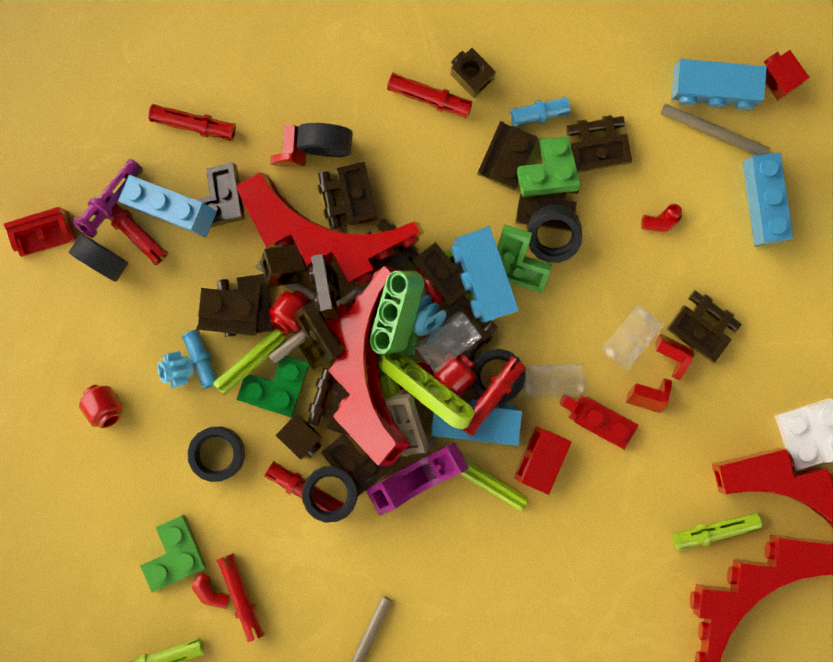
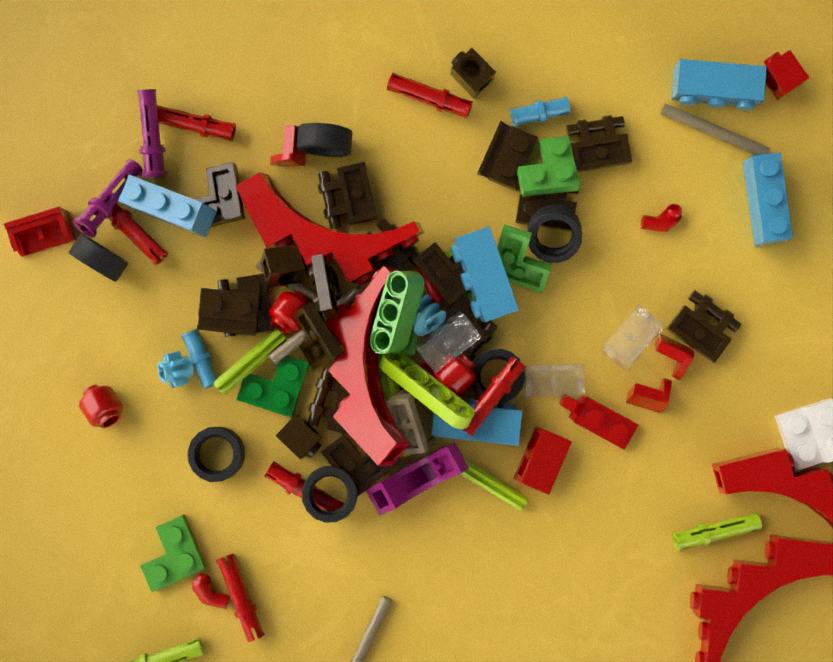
(152, 147): none -> magenta pin

